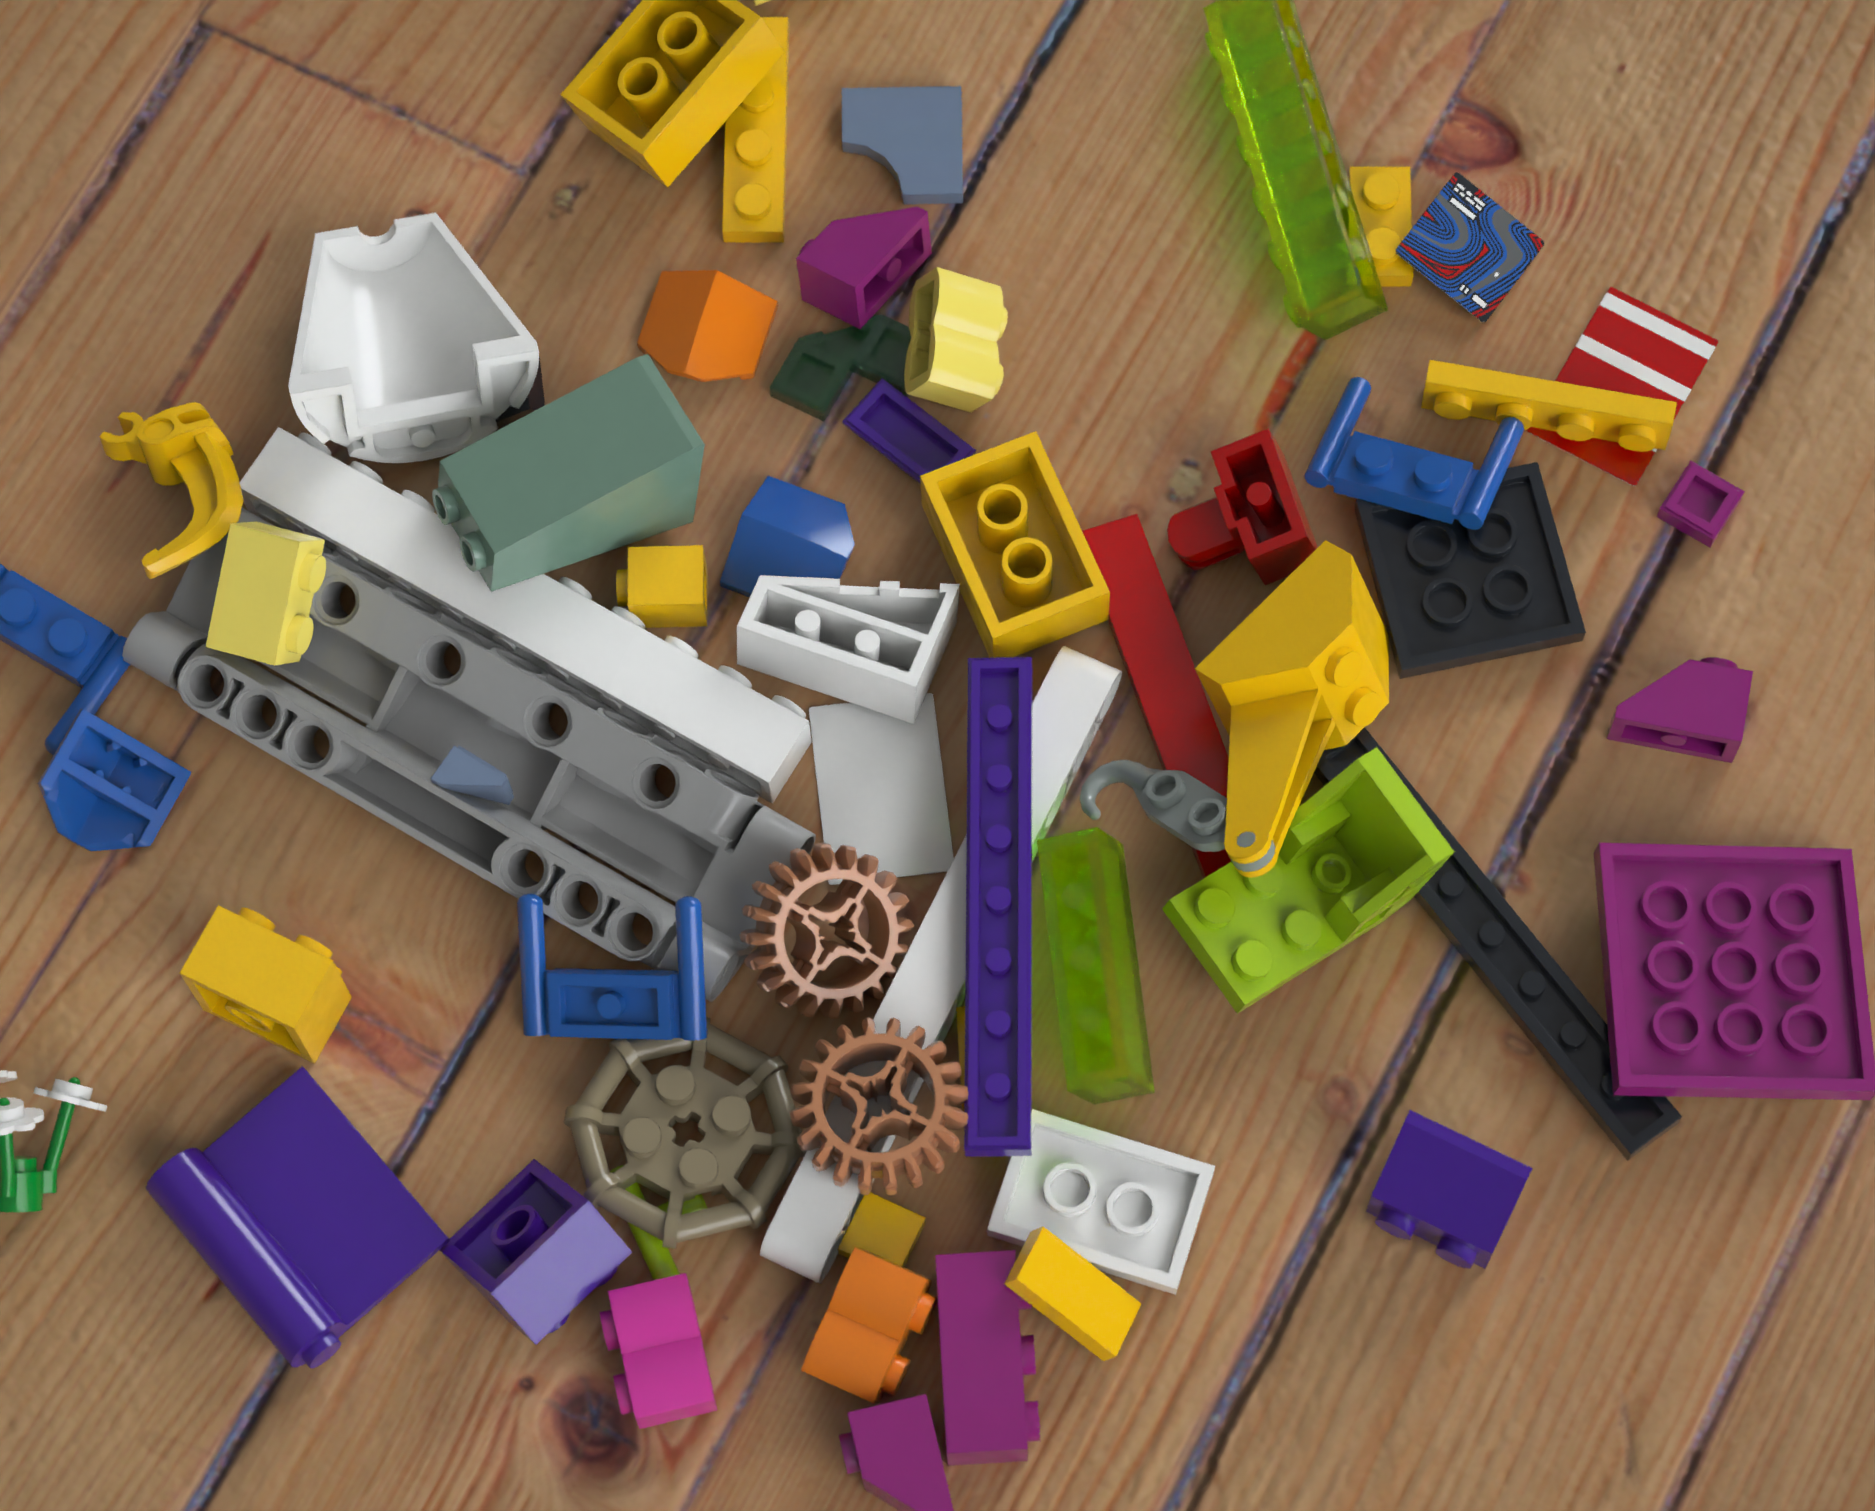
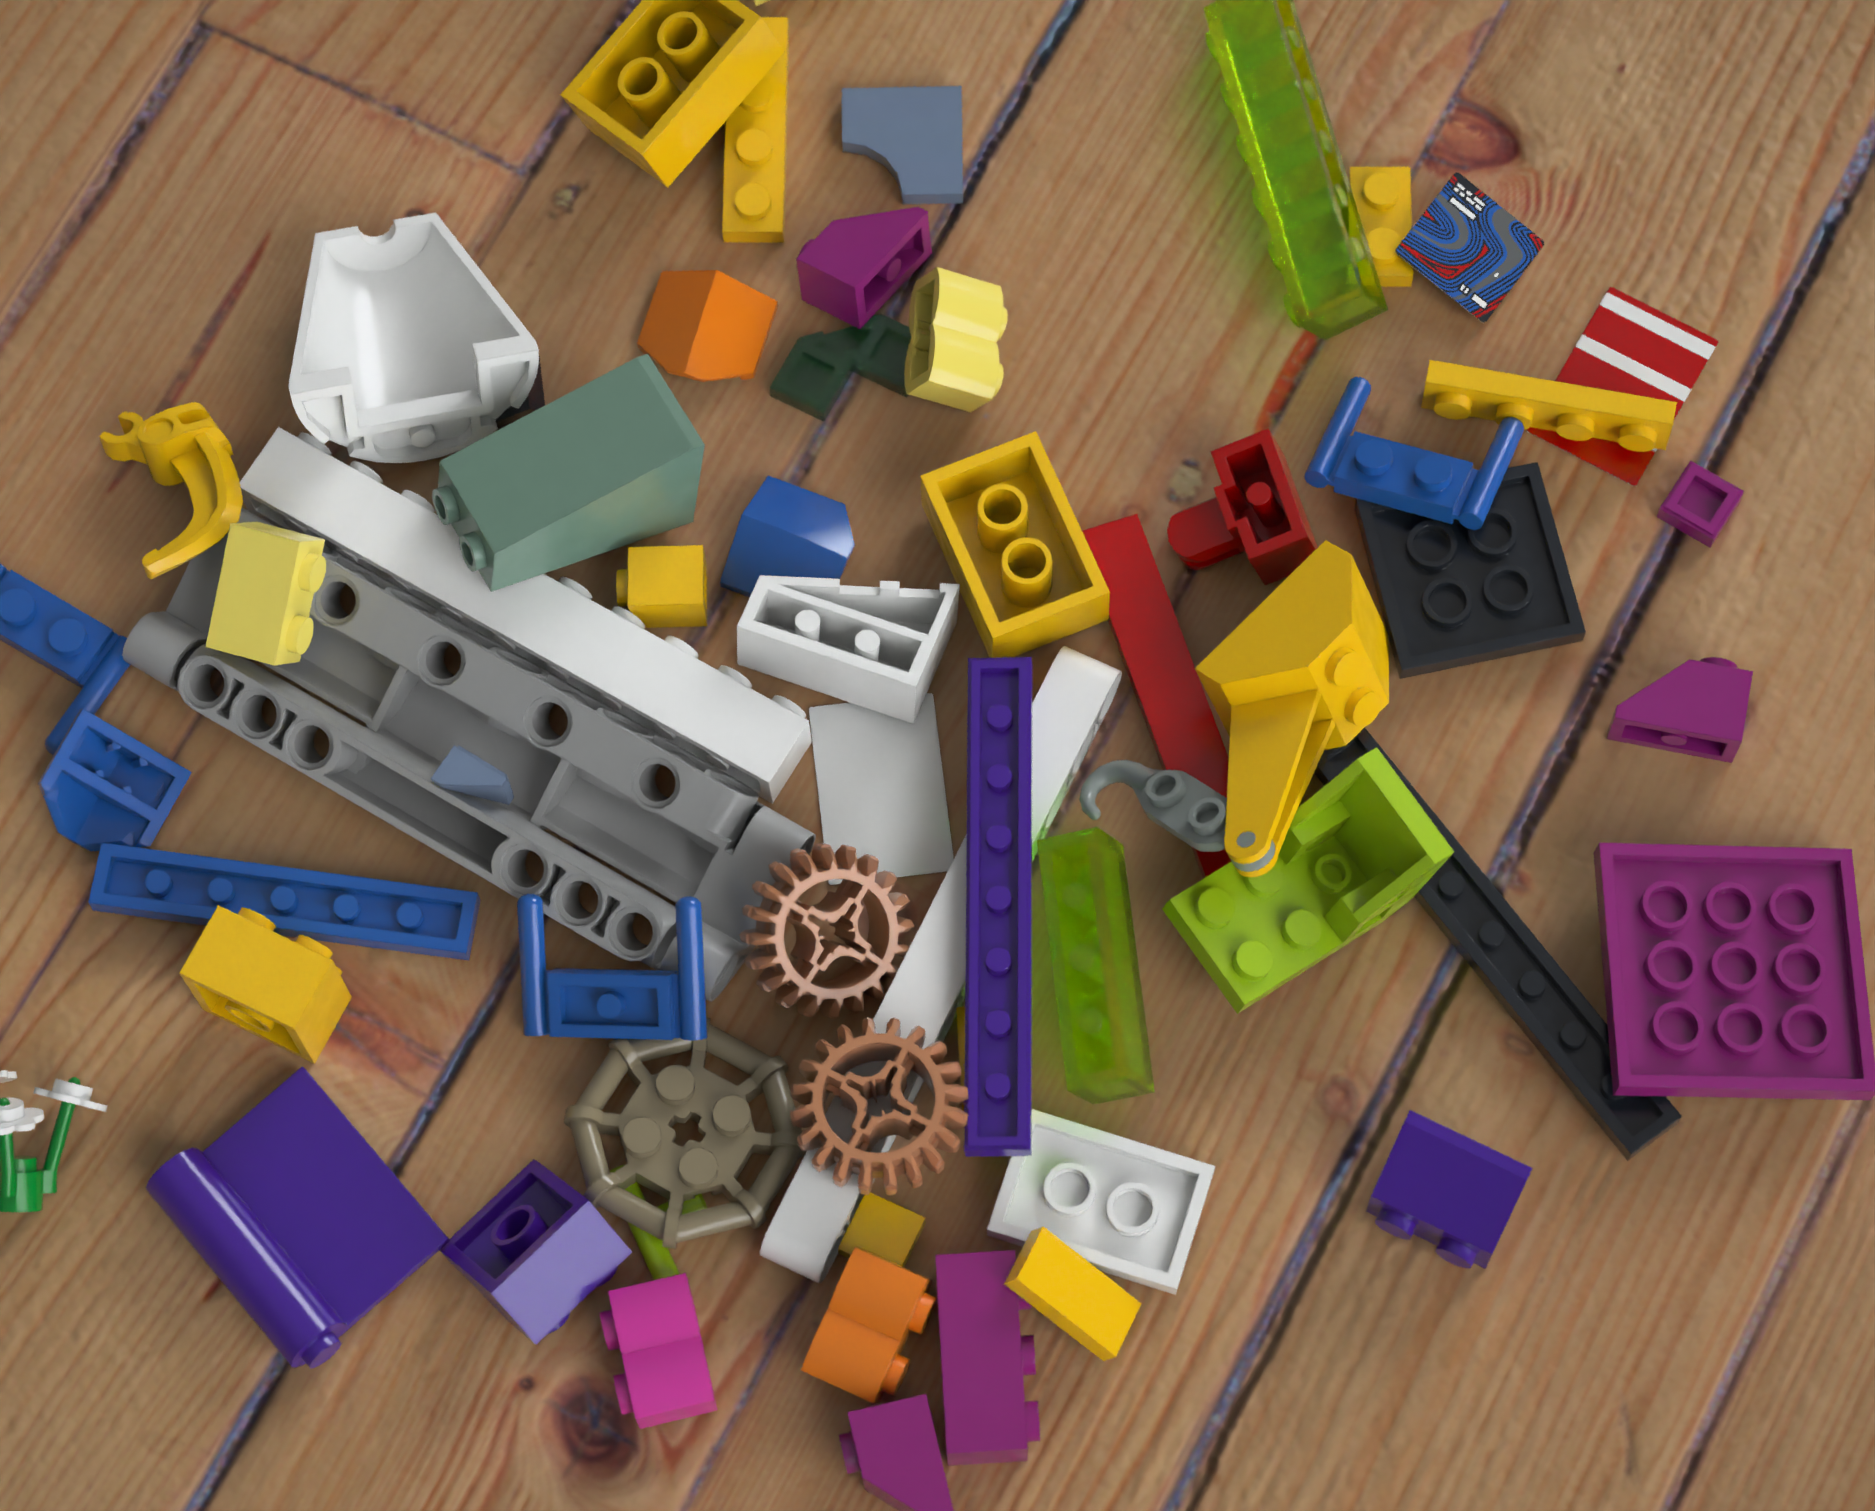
(294, 899): none -> blue plate
(905, 432): dark purple tile -> none

